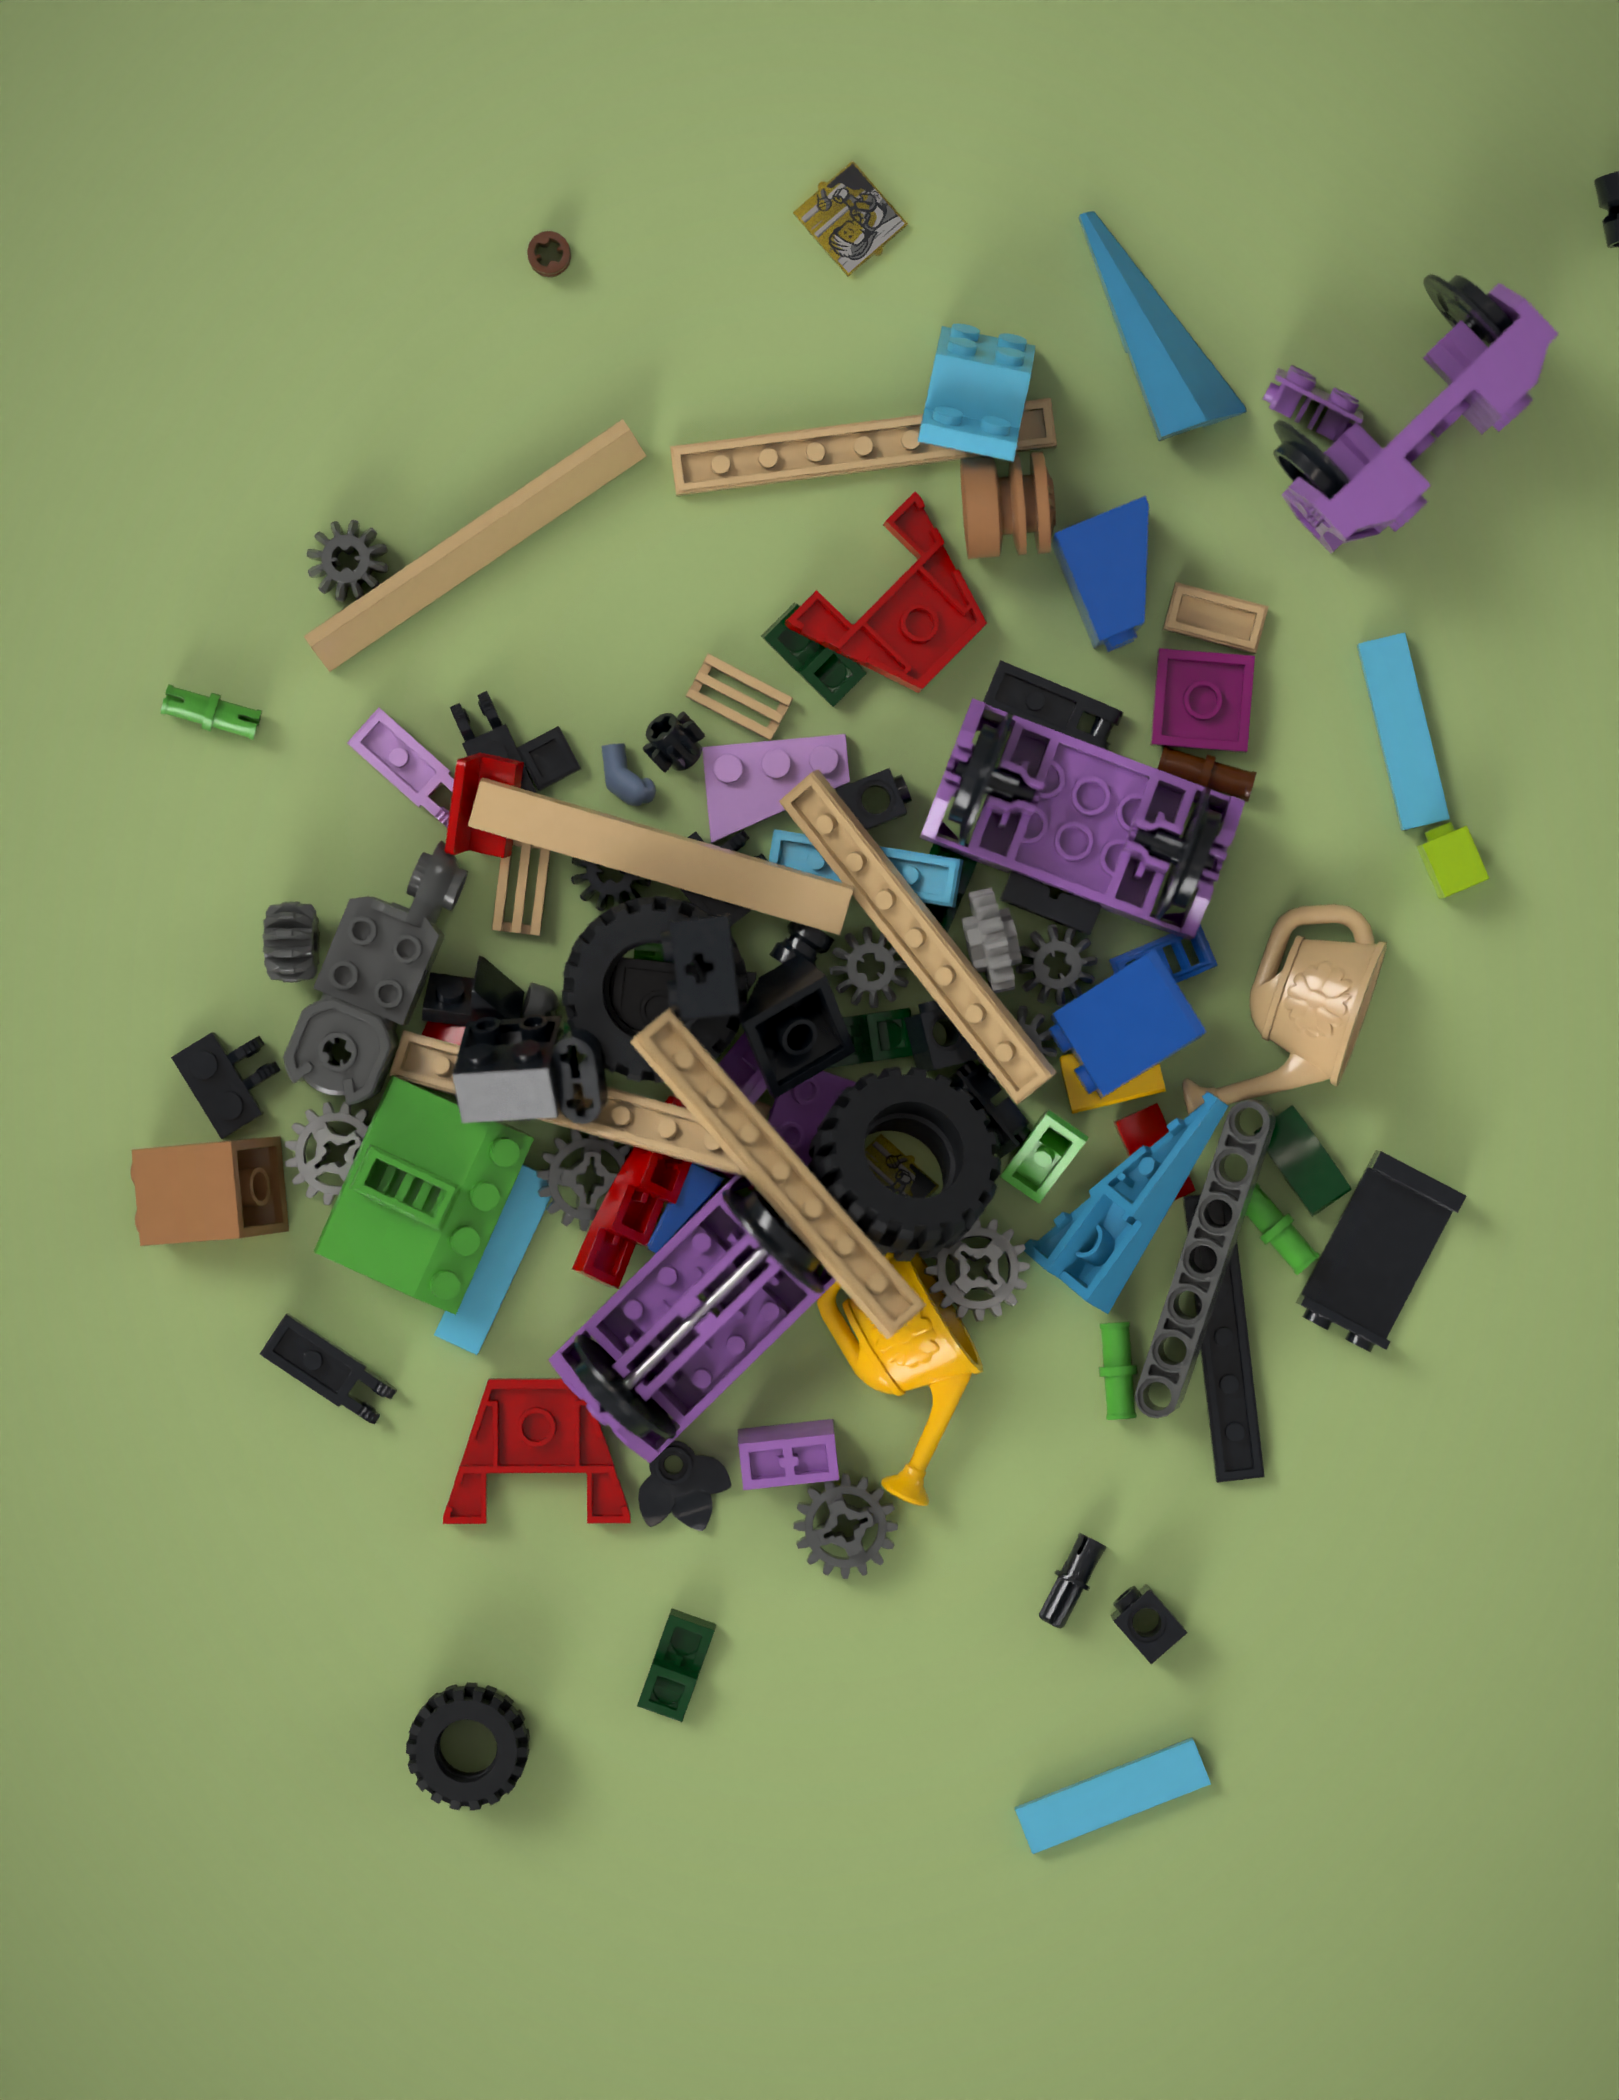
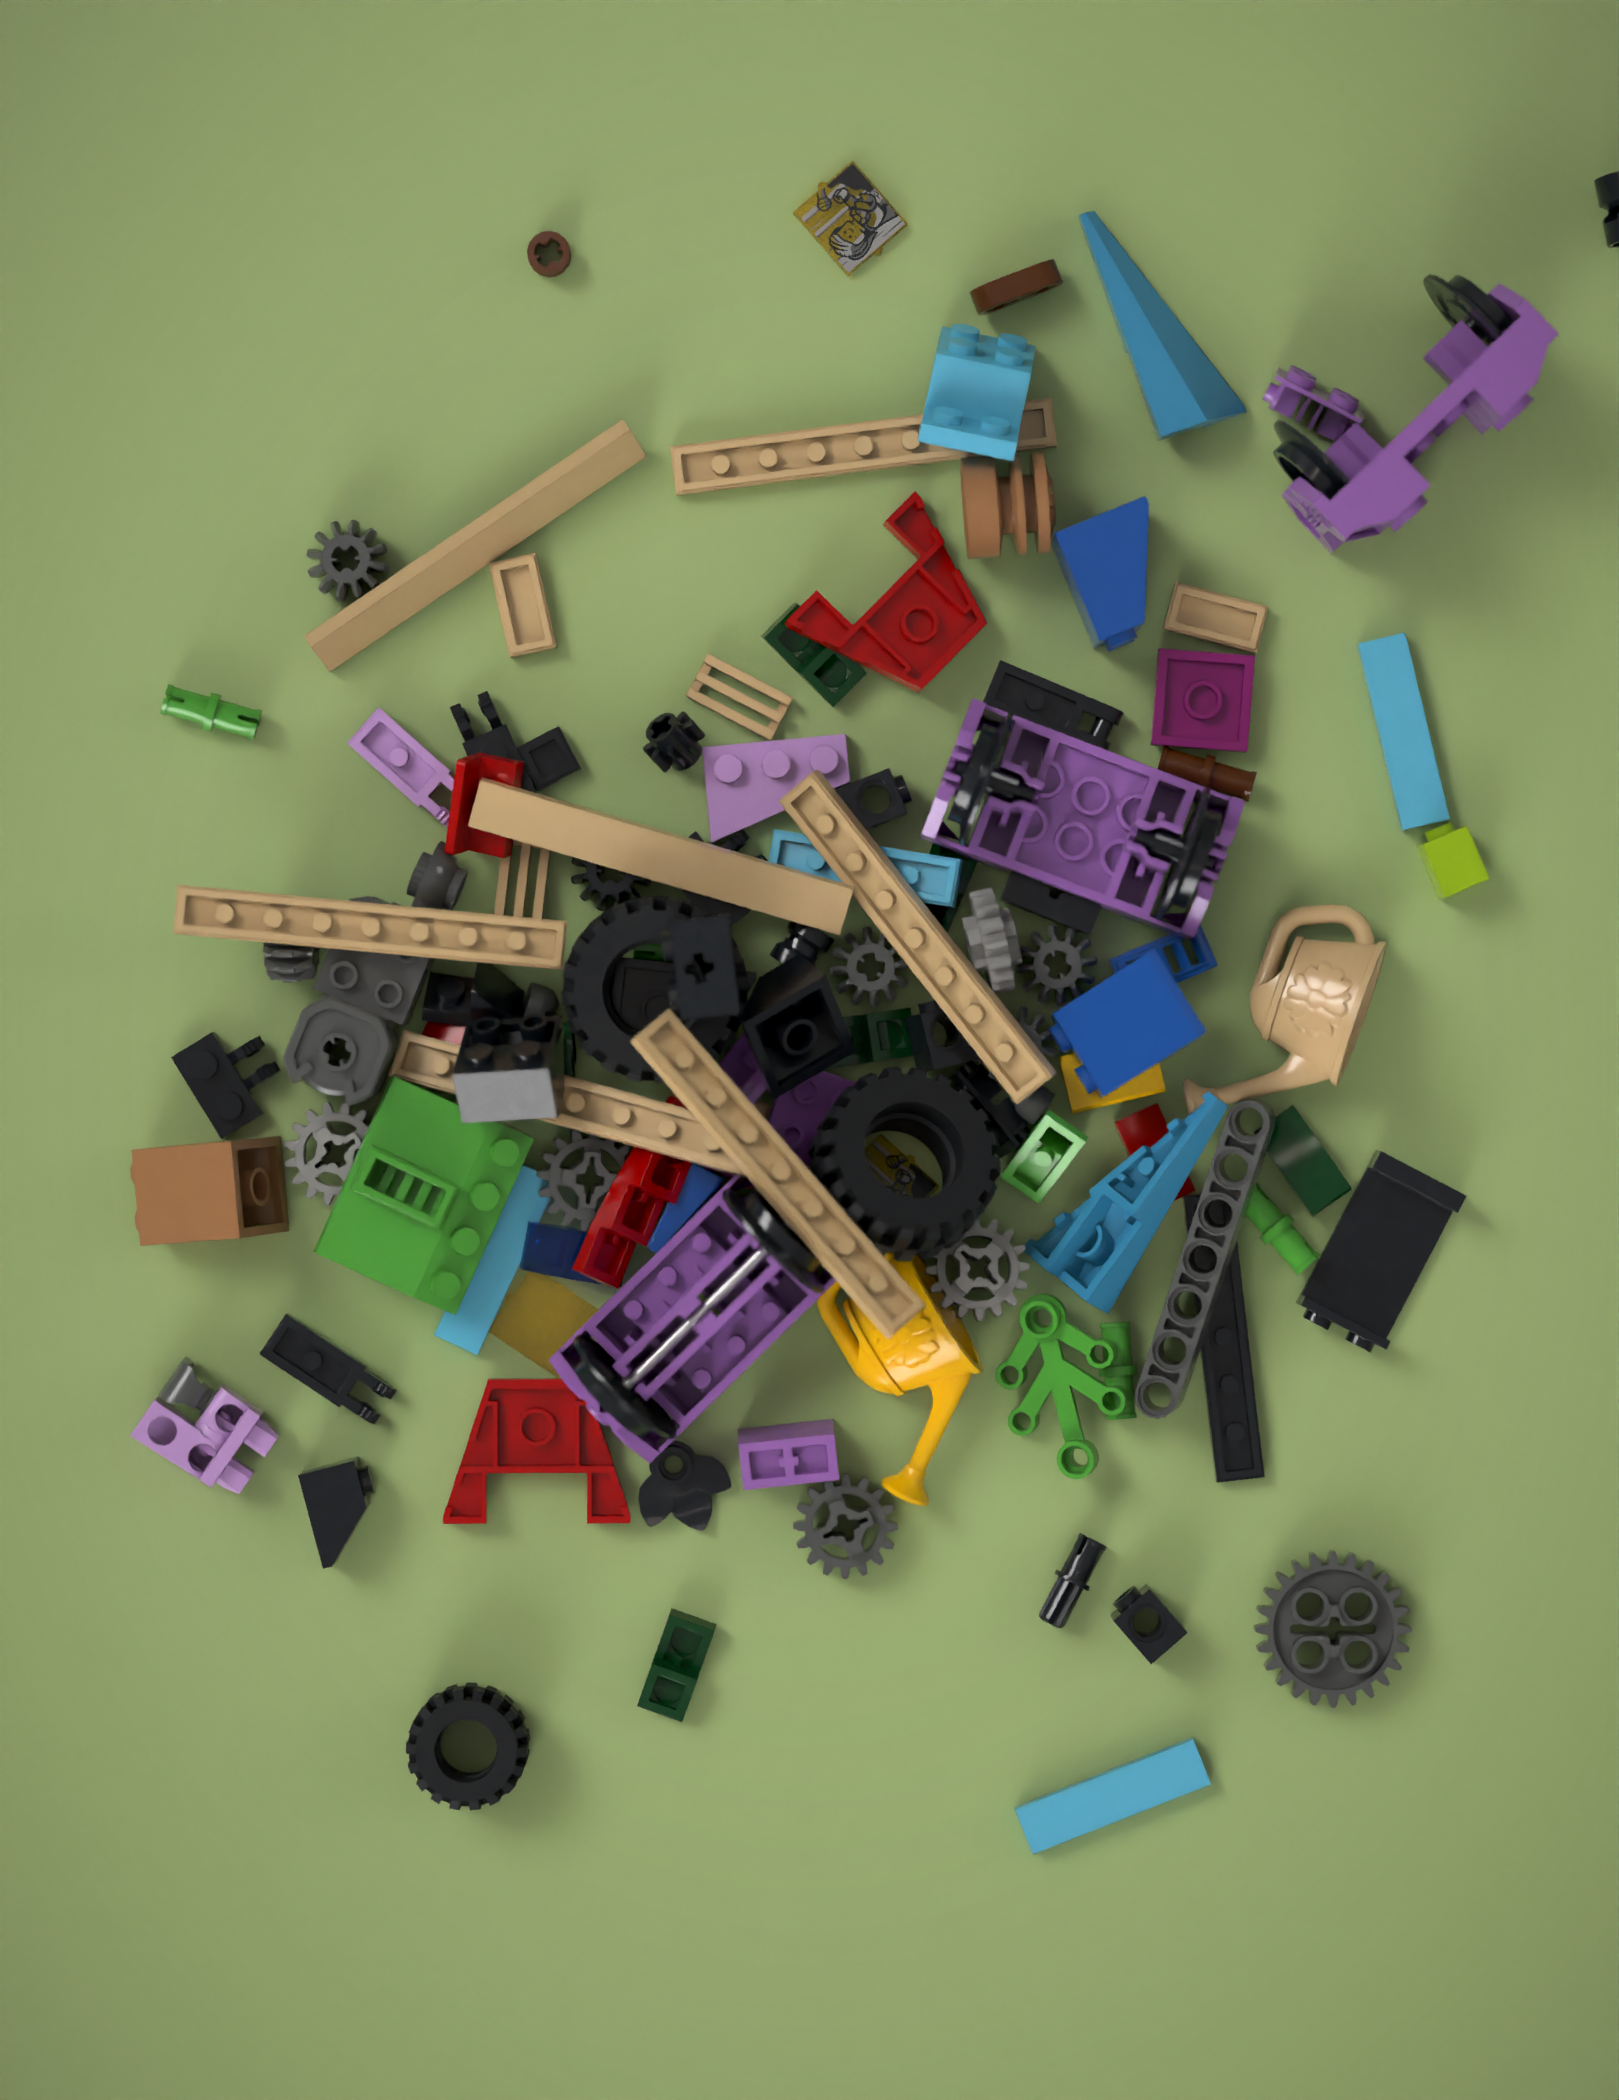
(210, 1443): none -> lavender hips
(336, 1503): none -> black slope
(370, 927): none -> tan tile
(522, 605): none -> tan tile
(541, 1318): none -> clear yellow piece
(553, 1250): none -> clear blue slope
(569, 1076): black beam -> none
(622, 781): sand blue arm -> none
(1016, 287): none -> reddish brown beam
(1034, 1105): none -> dark grey hinge
(1059, 1377): none -> bright green plant
(1331, 1672): none -> dark grey gear

